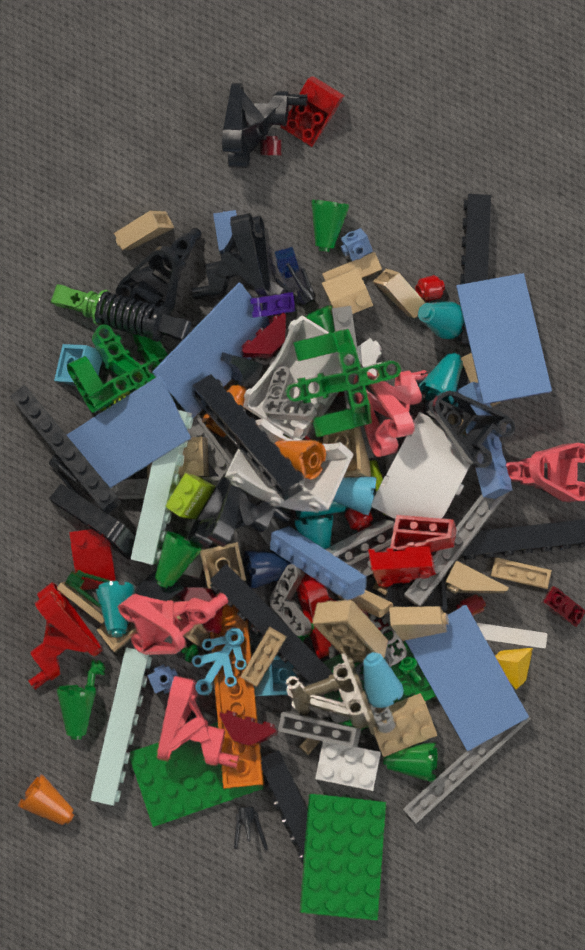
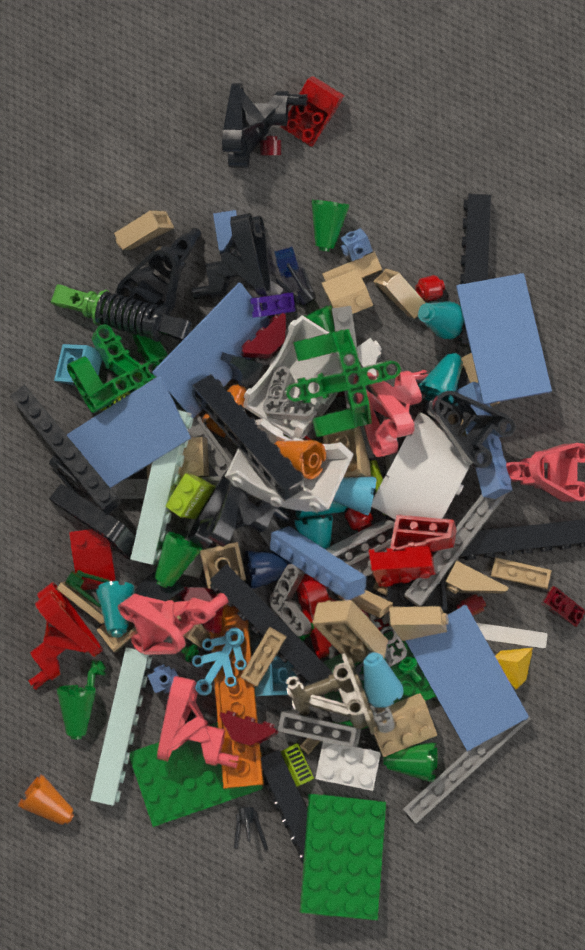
(297, 765): none -> lime tile

